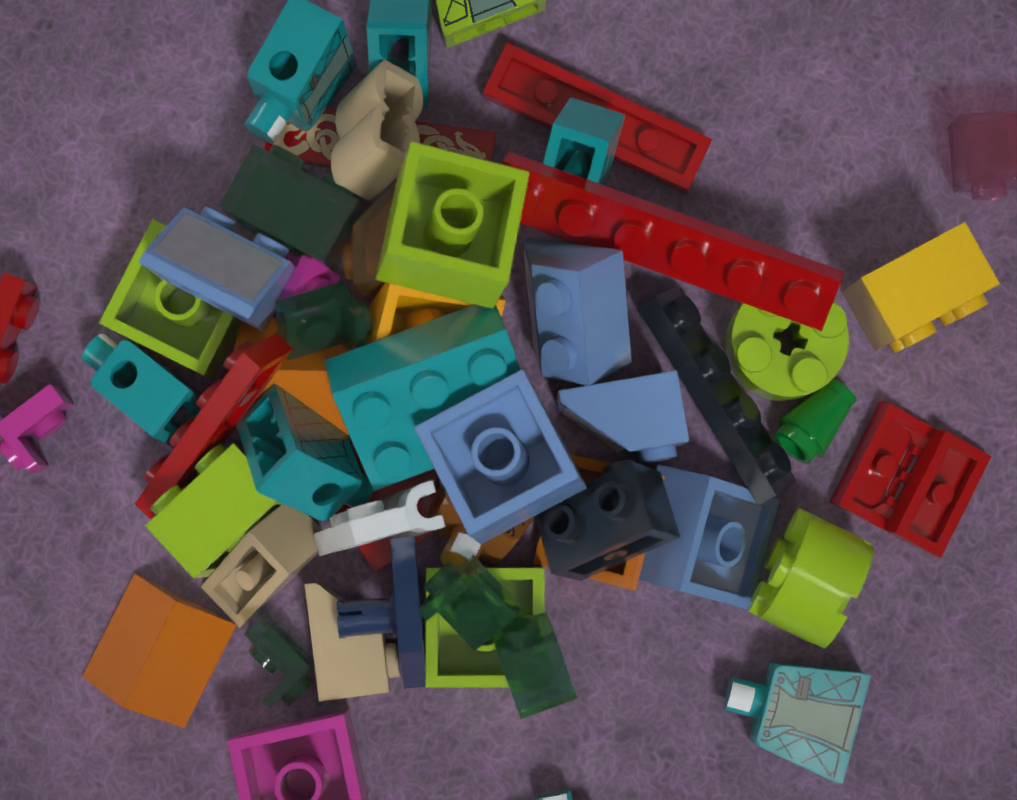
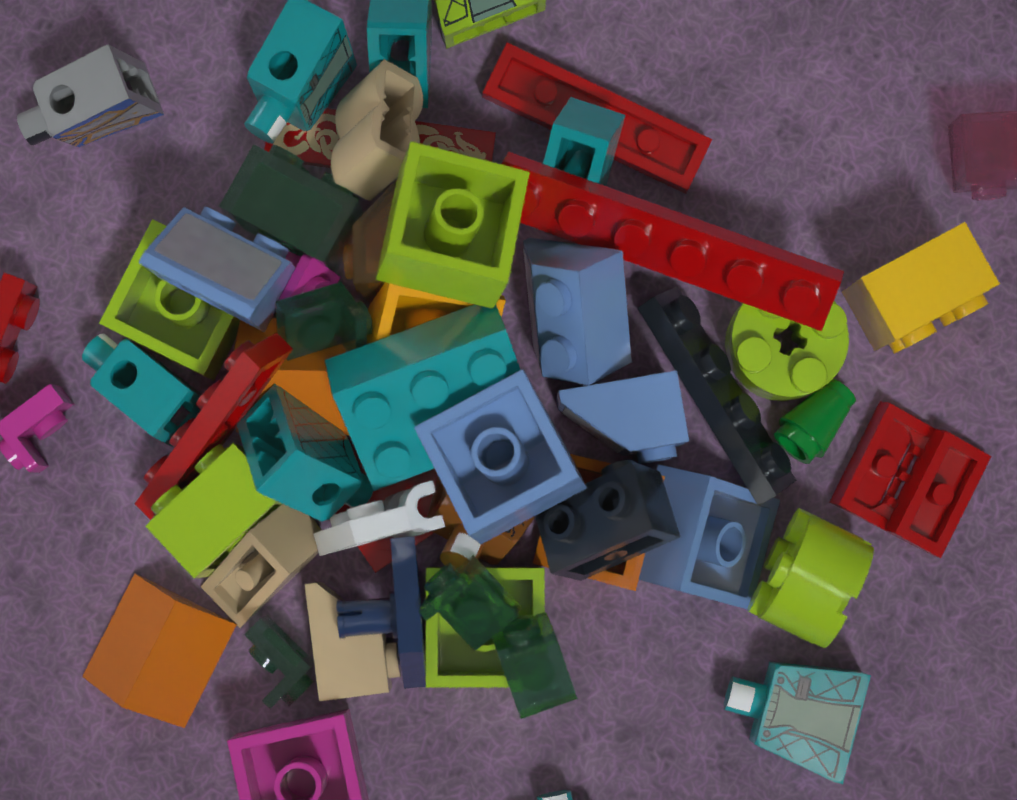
(100, 97): none -> light grey torso

